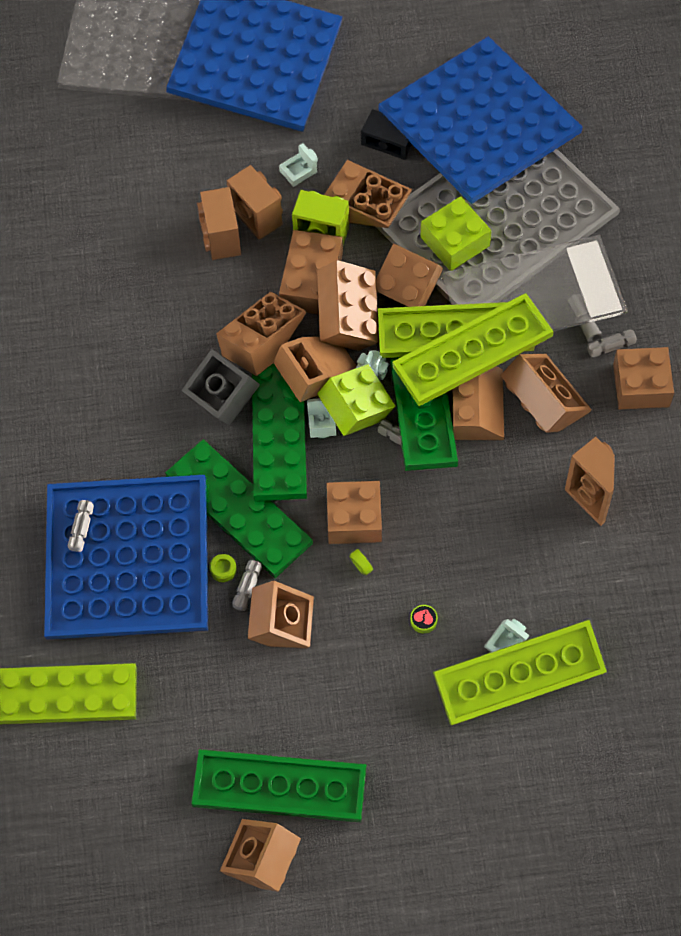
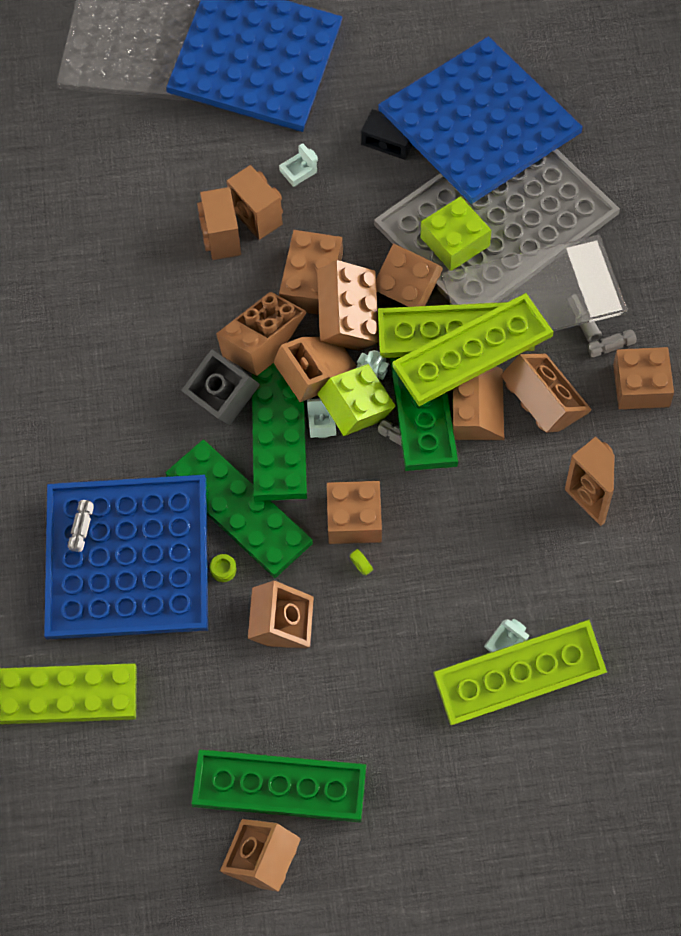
(246, 584): light grey axle -> none
(321, 214): lime brick -> none
(371, 196): medium nougat slope -> none
(423, 619): tile -> none

